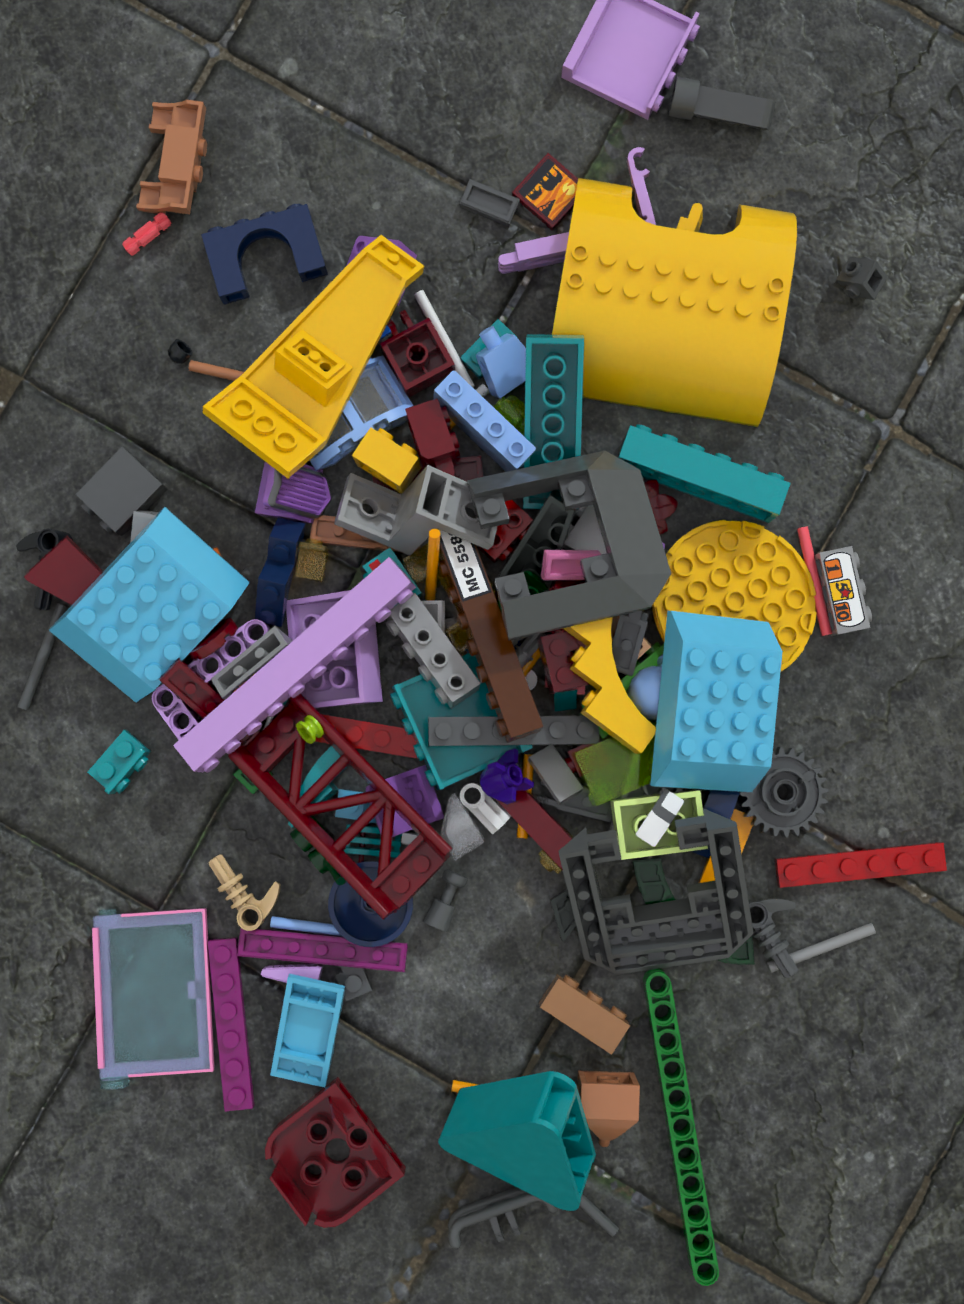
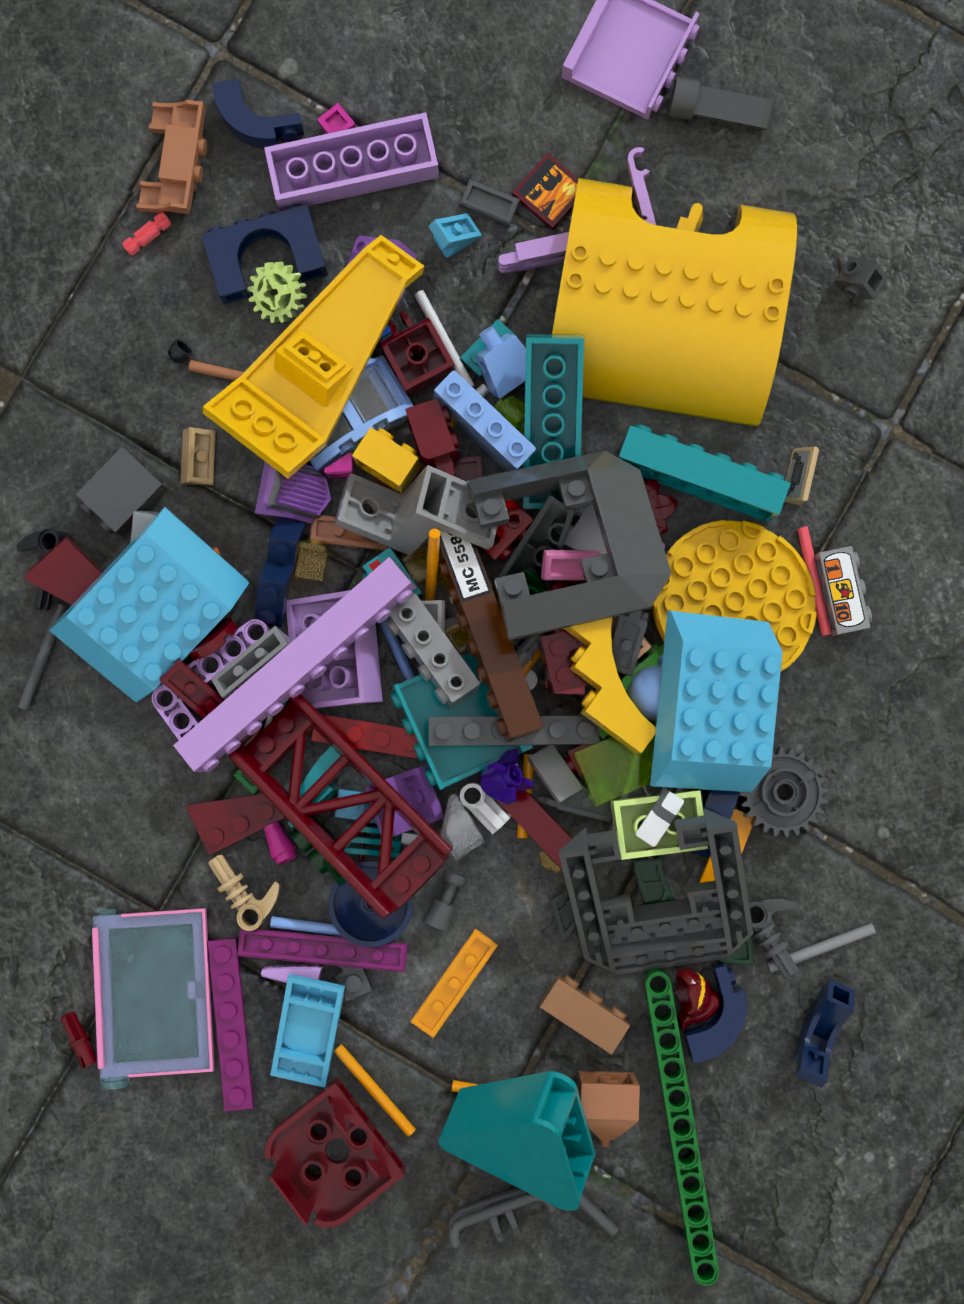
(78, 1040): none -> dark red axle
(119, 763): teal bracket -> none
(198, 456): none -> tan slope
(231, 820): none -> dark red wing
(246, 125): none -> dark blue arch
(267, 282): none -> yellowish green gear
(279, 843): none -> dark pink cone
(309, 729): lime bush -> none
(335, 120): none -> dark pink plate
(340, 468): none -> dark pink slope
(352, 162): none -> lavender brick
(375, 1091): none -> light orange bar
(398, 652): none -> medium blue bar
(454, 233): none -> medium azure slope
(454, 983): none -> light orange tile
(565, 700): teal sticker -> none
(695, 998): none -> dark red hair
(723, 1029): none -> dark blue arch
(801, 474): none -> slope
(820, 1030): none -> dark blue arch
(860, 864): red plate -> none

